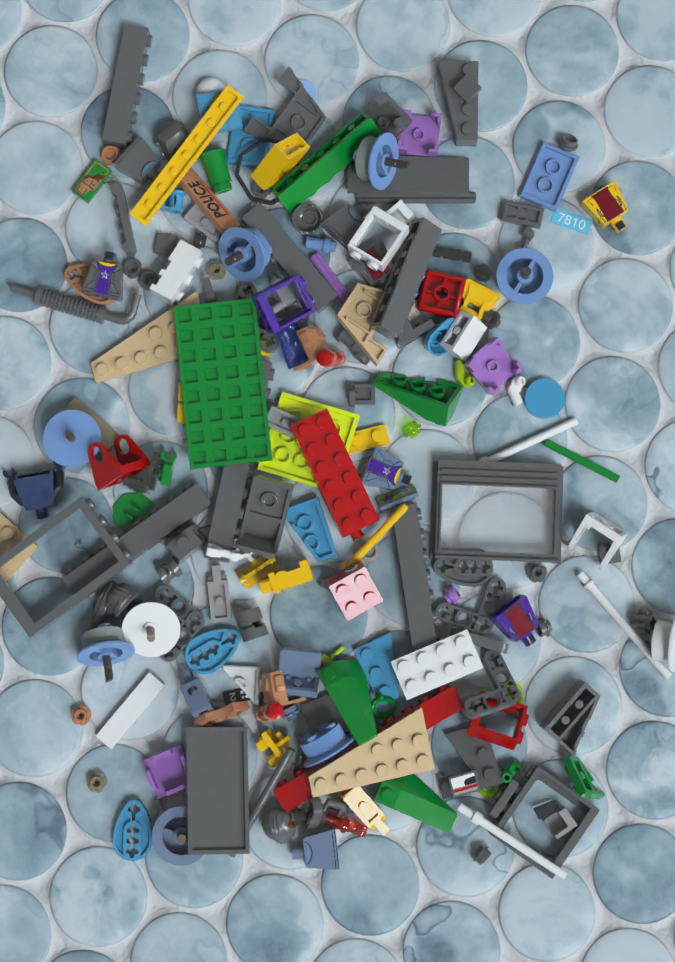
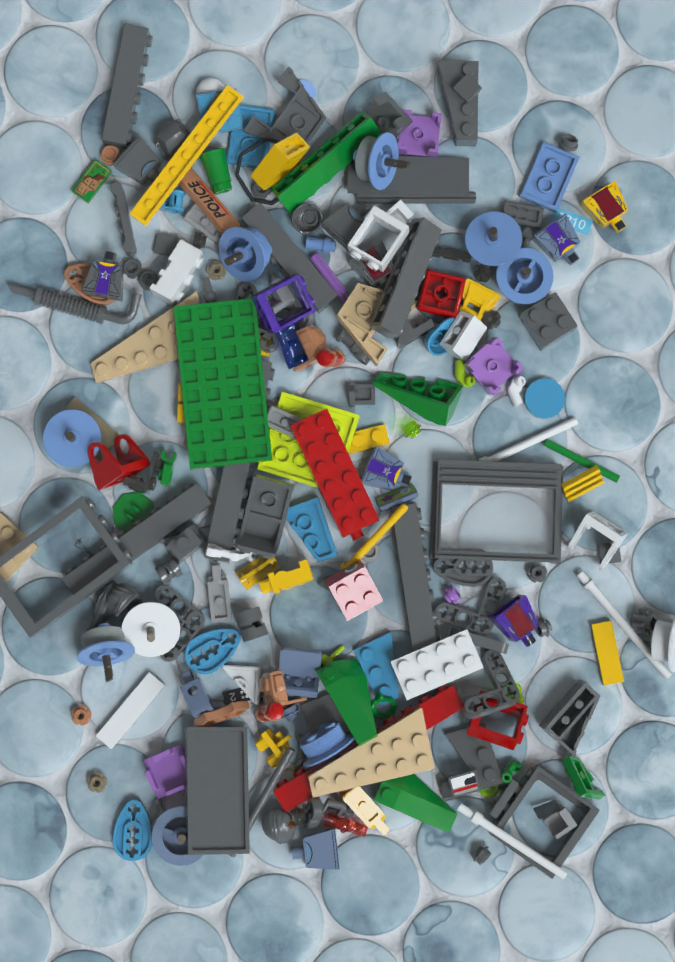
(36, 489): dark blue torso -> none
(493, 238): none -> medium blue piece
(548, 321): none -> dark grey brick
(559, 240): none -> torso
(581, 485): none -> yellow tile
(607, 653): none -> yellow tile

